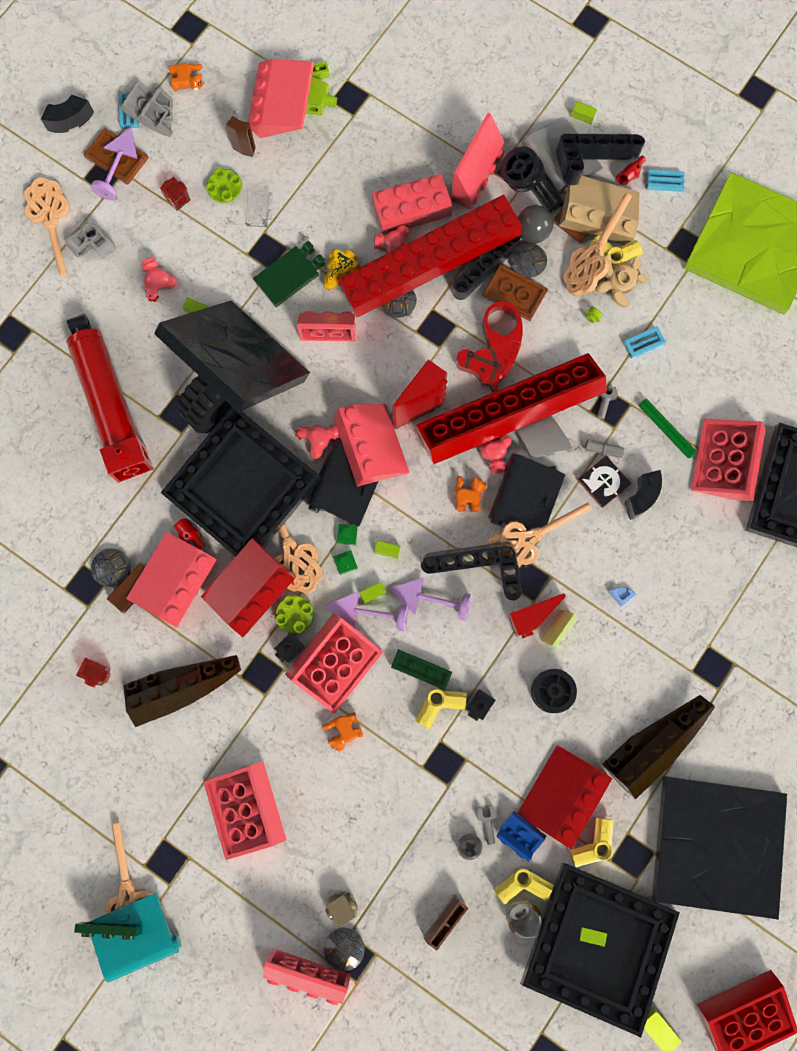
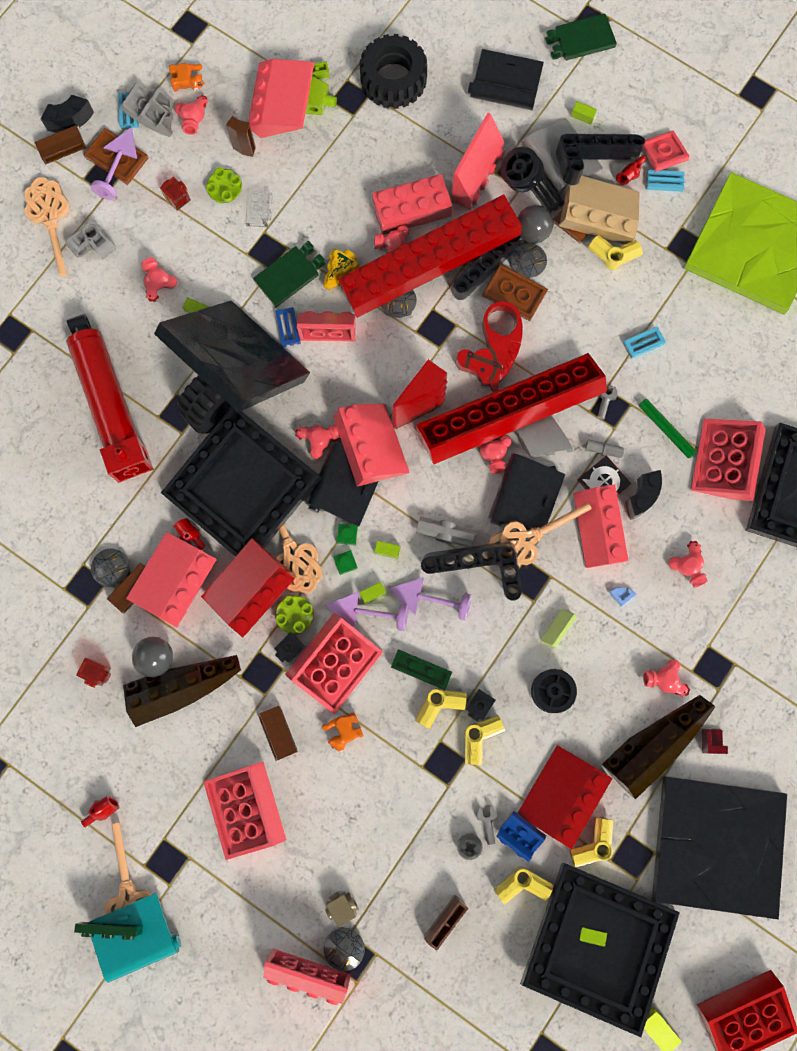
(60, 144): none -> reddish brown piece
(101, 810): none -> red piece
(152, 656): none -> dark grey piece
(192, 114): none -> coral animal
(277, 733): none -> reddish brown piece
(291, 342): none -> blue tile
(393, 51): none -> black tyre
(445, 531): none -> light grey piece
(467, 496): orange animal -> none
(486, 729): none -> light yellow piece
(506, 79): none -> black door
(524, 919): light grey hair -> none
(531, 617): red slope -> none
(581, 37): none -> dark green tile
(588, 264): light nougat piece -> none
(593, 314): lime plate -> none
(601, 527): none -> coral slope
(621, 280): tan animal -> none
(665, 151): none -> coral tile
(666, 679): none -> coral animal
(690, 565): none -> coral animal
(713, 742): none -> dark red panel

